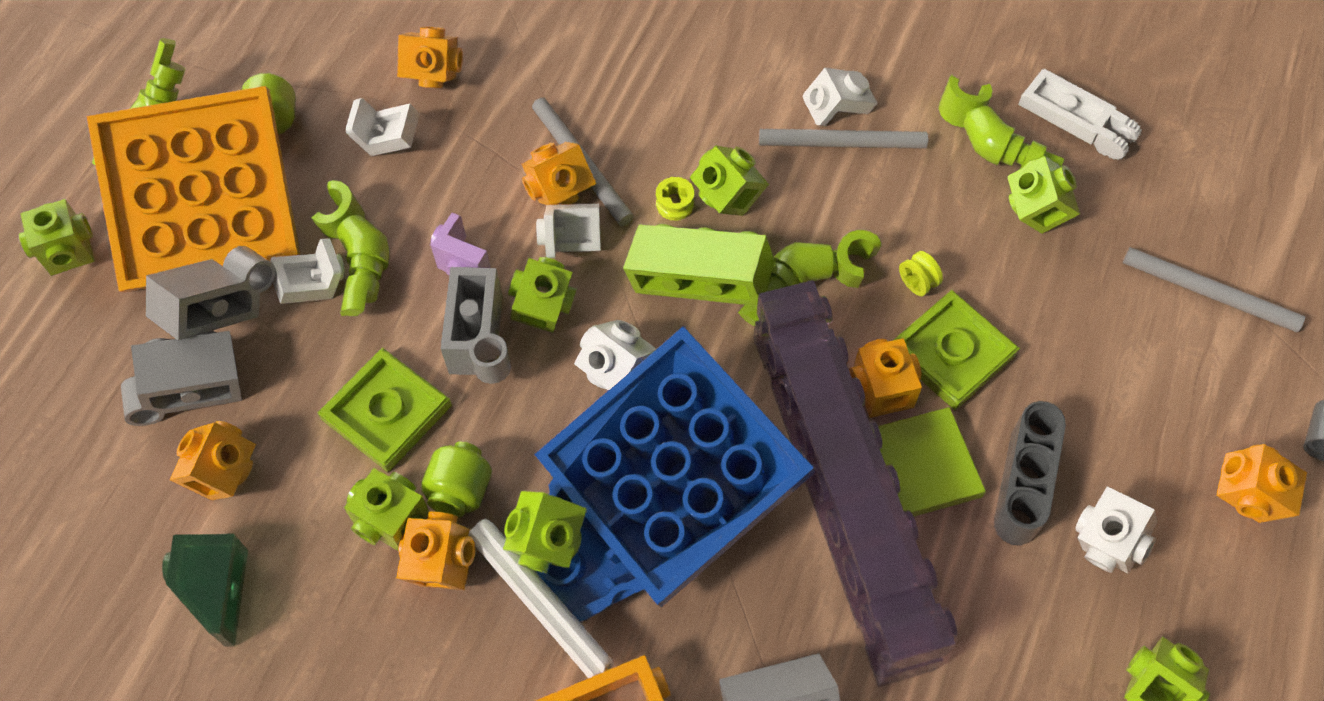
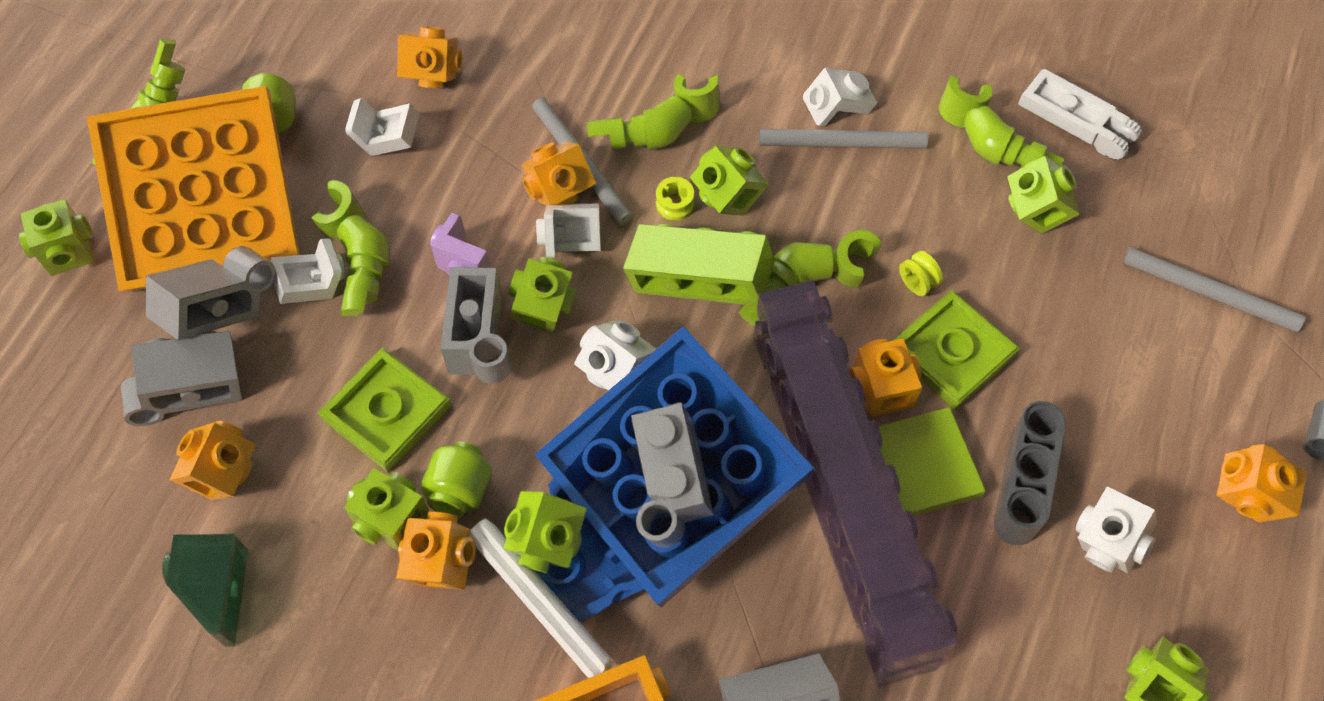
(665, 121): none -> lime piece
(670, 471): none -> light grey hinge

